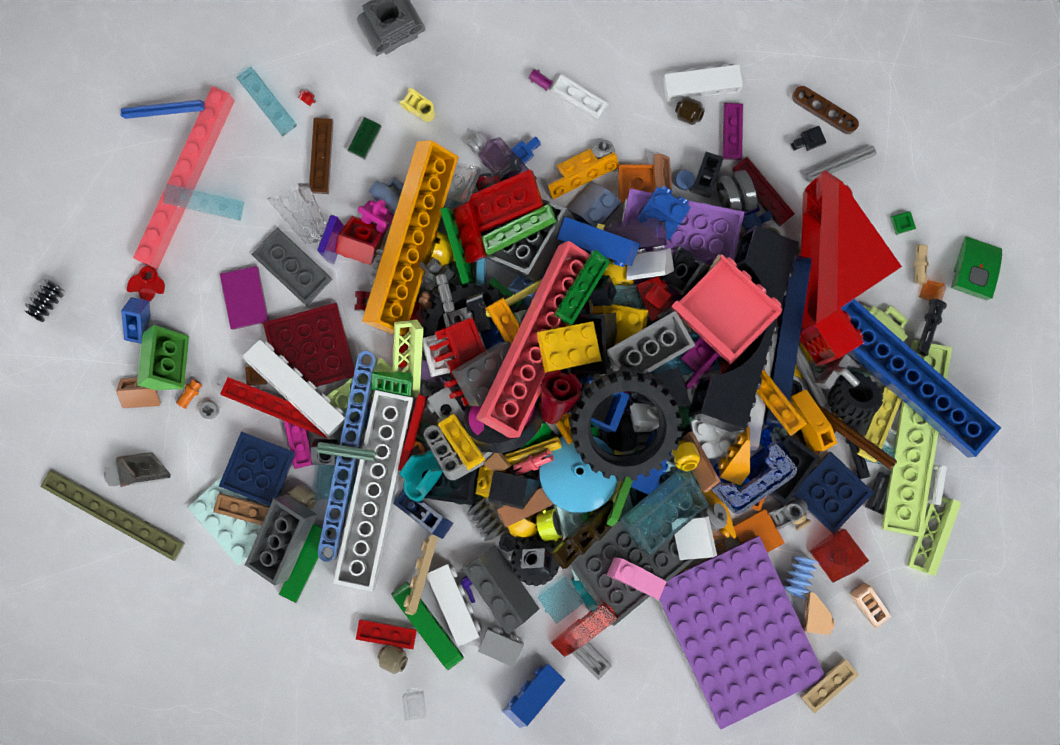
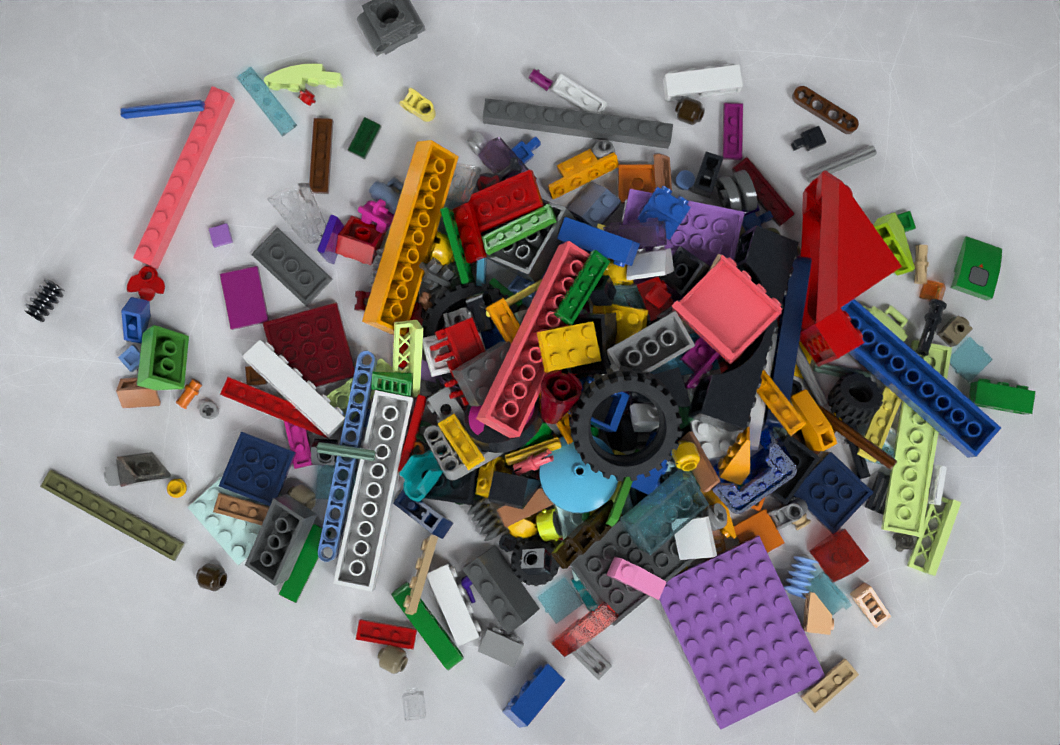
(131, 358): none -> medium blue plate
(176, 488): none -> yellow plate
(203, 202): clear light blue tile -> none
(211, 577): none -> dark brown head
(220, 235): none -> medium lavender tile
(295, 78): none -> yellowish green slope
(445, 293): light grey axle -> none
(497, 462): medium nougat tile -> none
(577, 123): none -> dark grey brick
(829, 593): none -> clear light blue panel
(832, 371): light grey plate -> none
(894, 236): none -> lime slope
(909, 542): none -> clear smoke plate
(955, 330): none -> dark tan brick
(969, 359): none -> clear light blue piece
(1002, 397): none -> green brick

